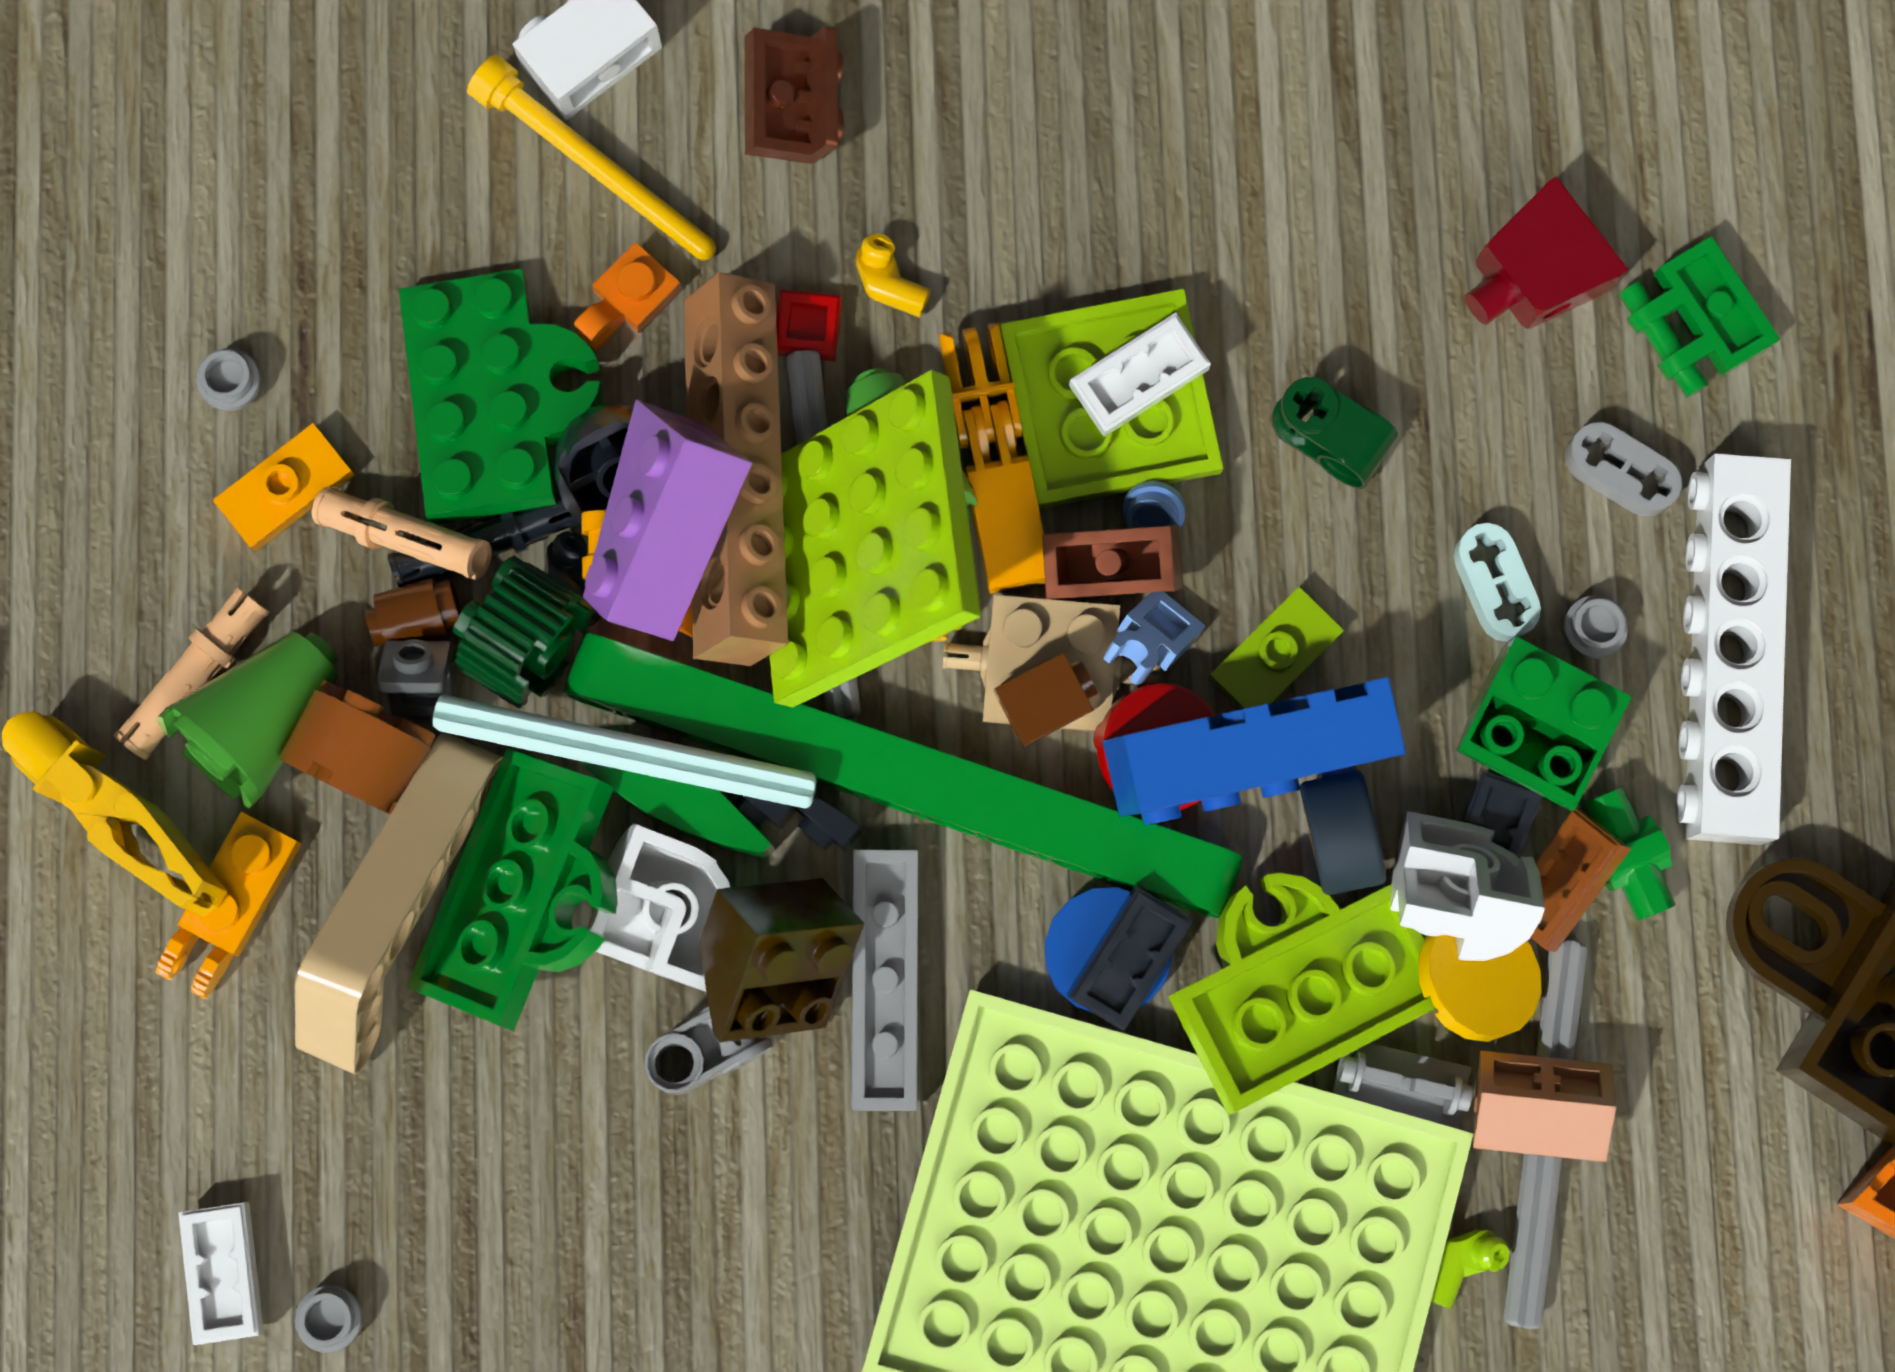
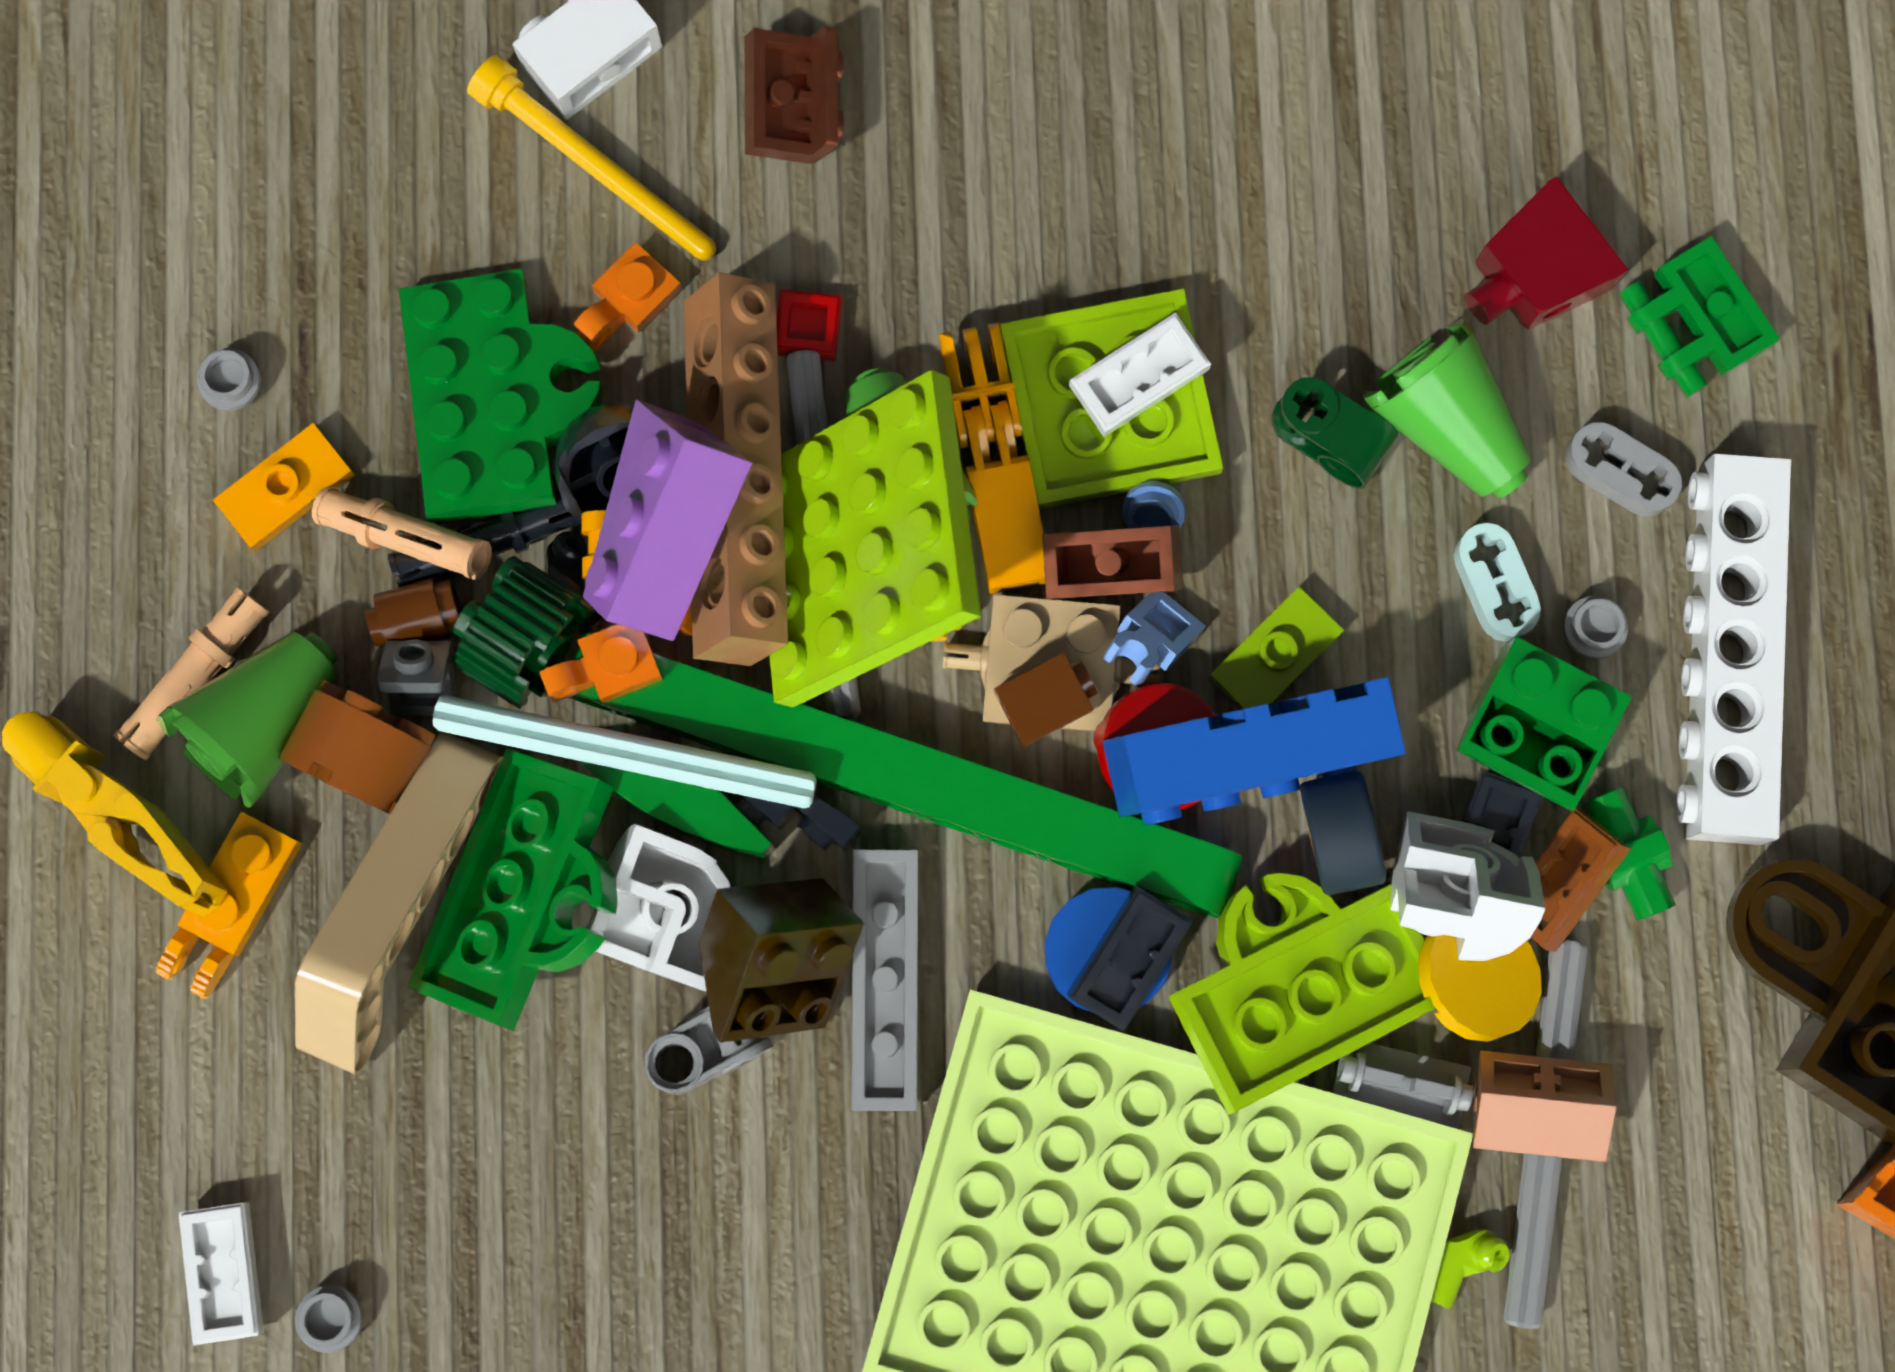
(613, 662): none -> orange plate
(883, 280): yellow arm -> none
(1455, 412): none -> bright green cone

